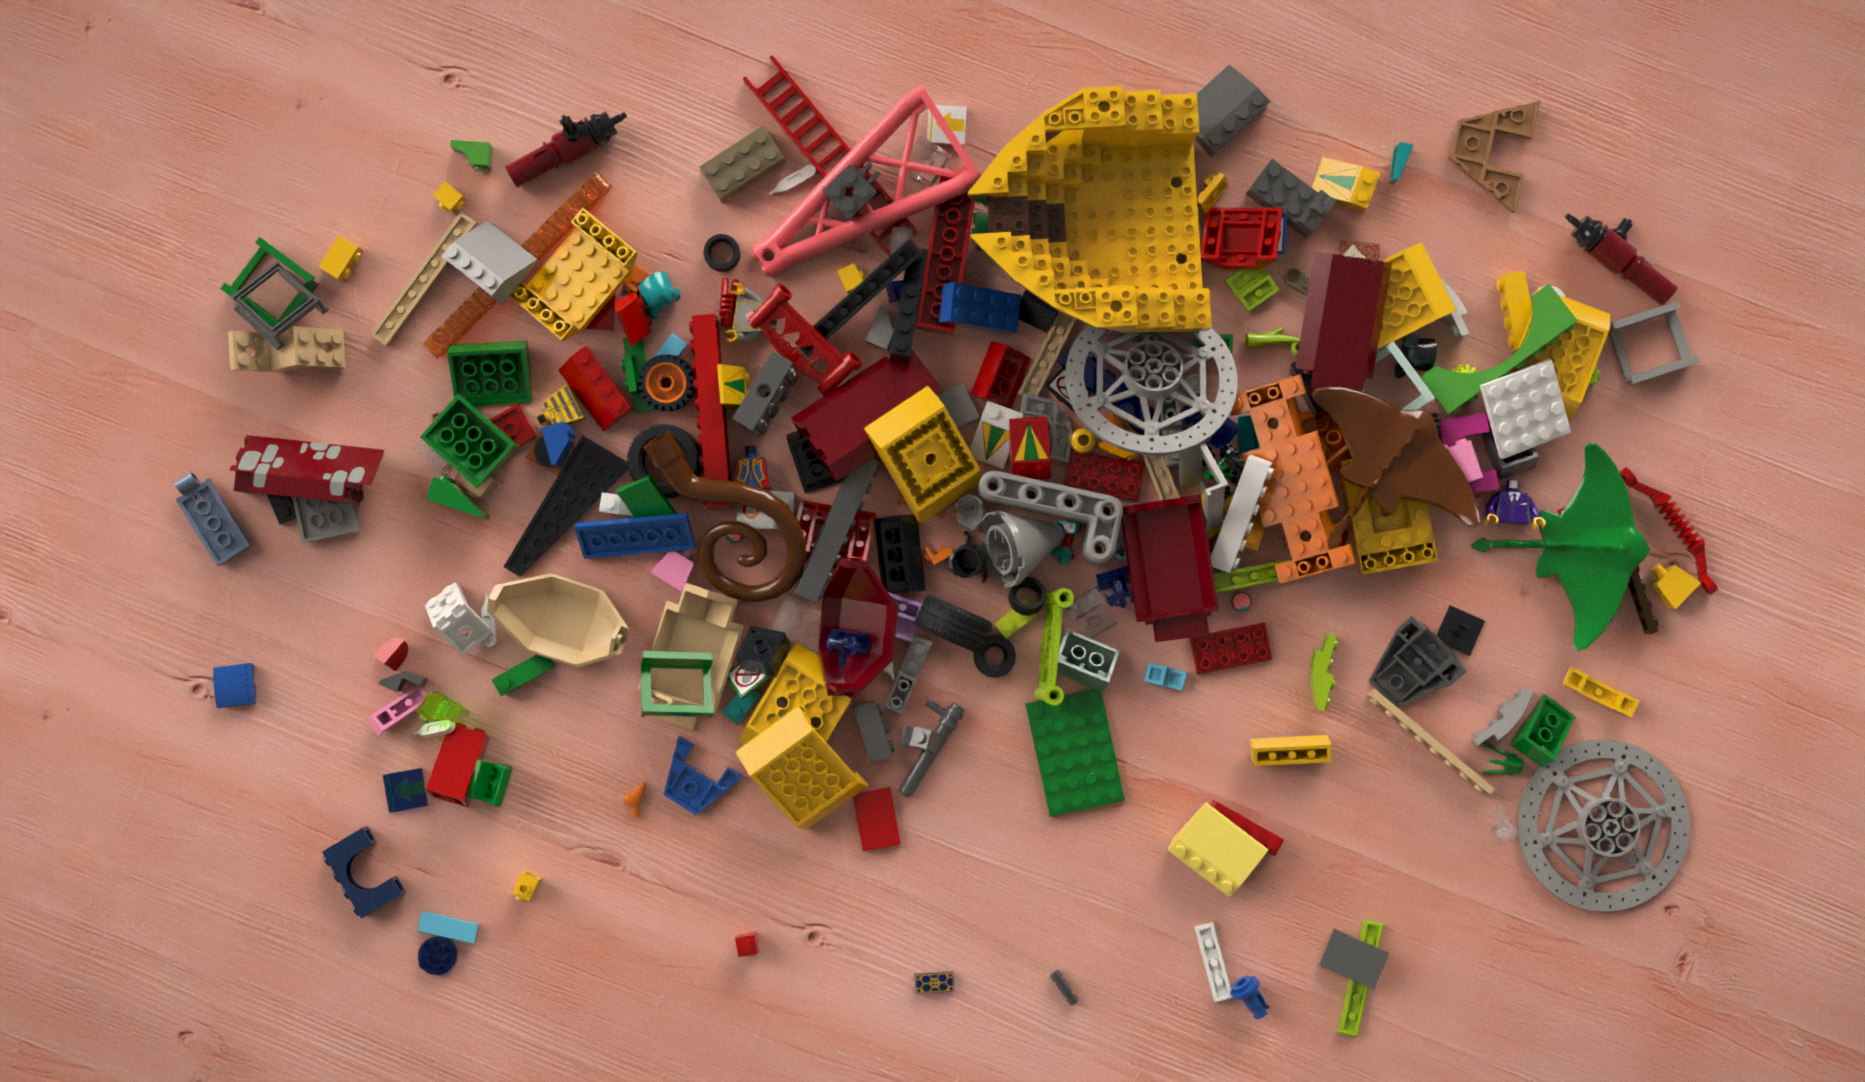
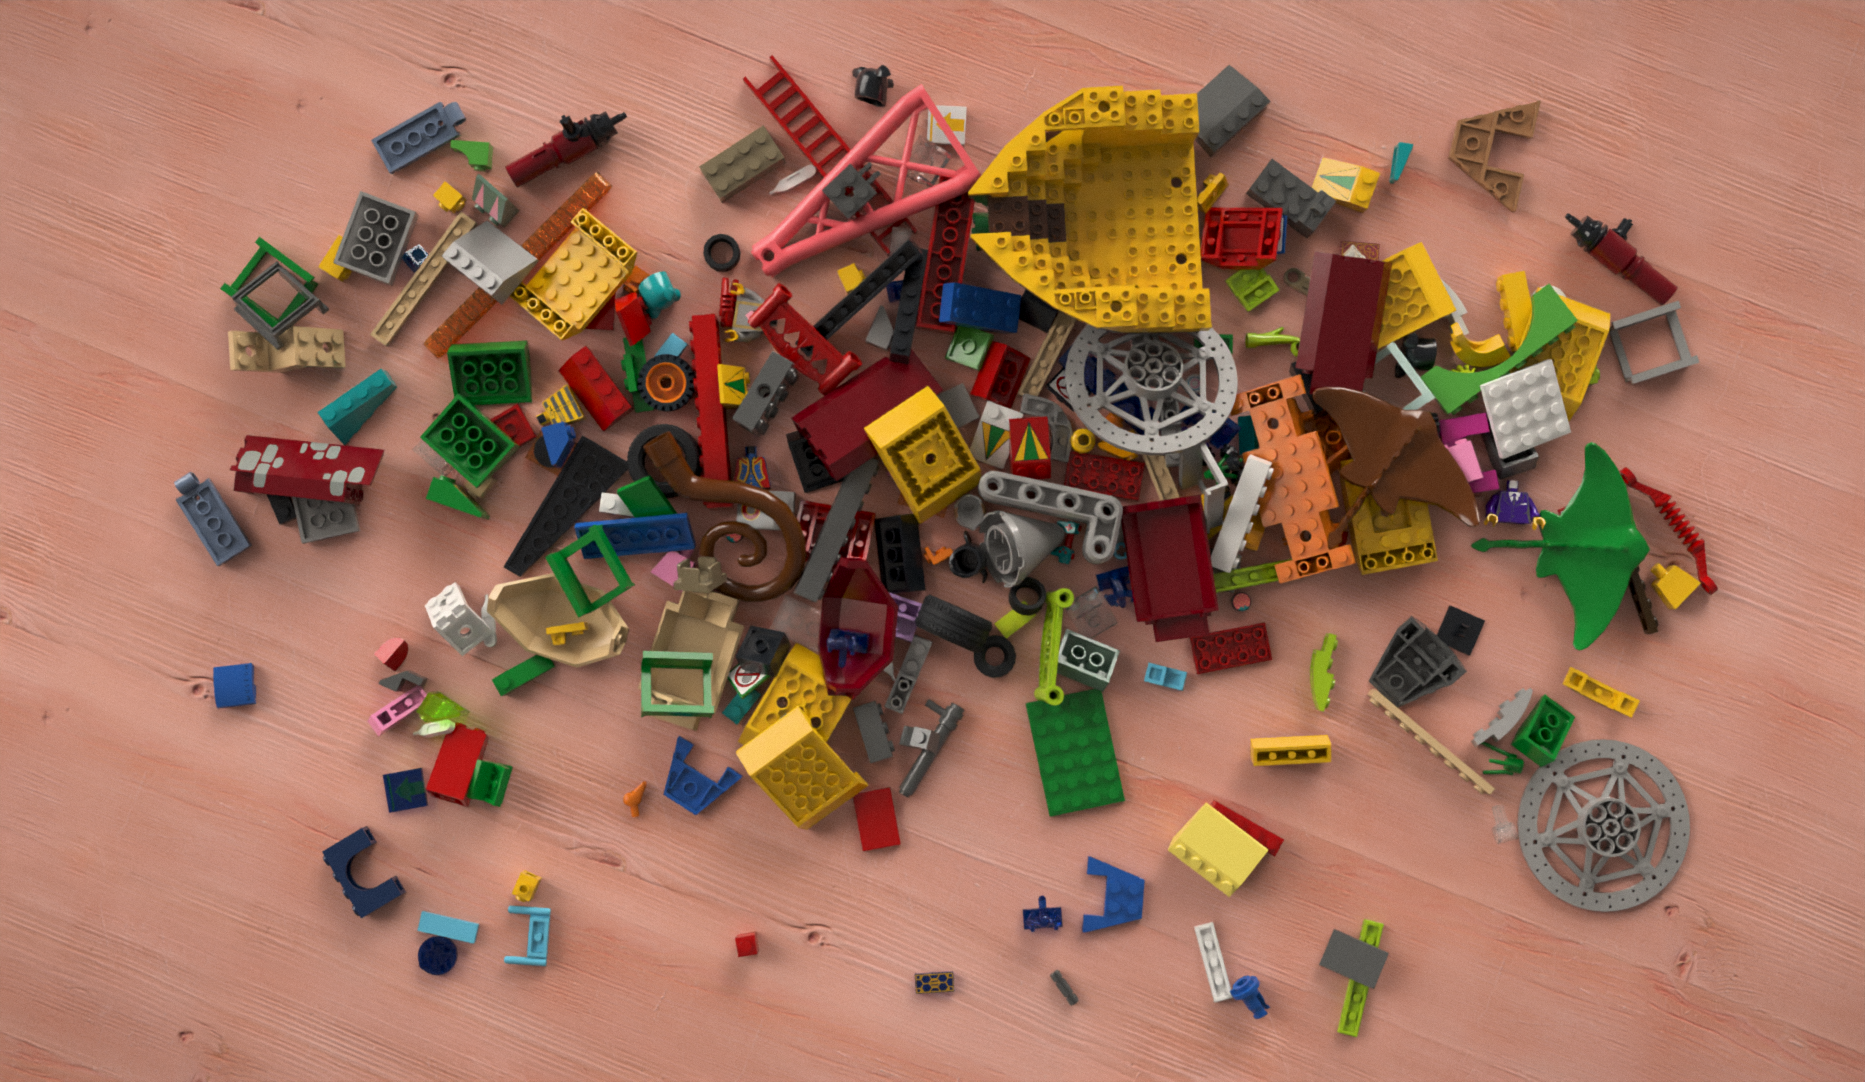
(358, 404): none -> teal wedge
(376, 238): none -> light grey slope
(415, 257): none -> slope
(419, 135): none -> sand blue hinge
(493, 202): none -> sand green slope
(537, 938): none -> medium azure plate
(558, 633): none -> yellow hinge
(569, 580): none -> green piece
(701, 579): none -> dark tan panel
(872, 85): none -> black piece
(969, 347): none -> bright green tile
(1042, 917): none -> clear blue piece
(1122, 896): none -> blue wing
(1478, 353): none -> yellow arch

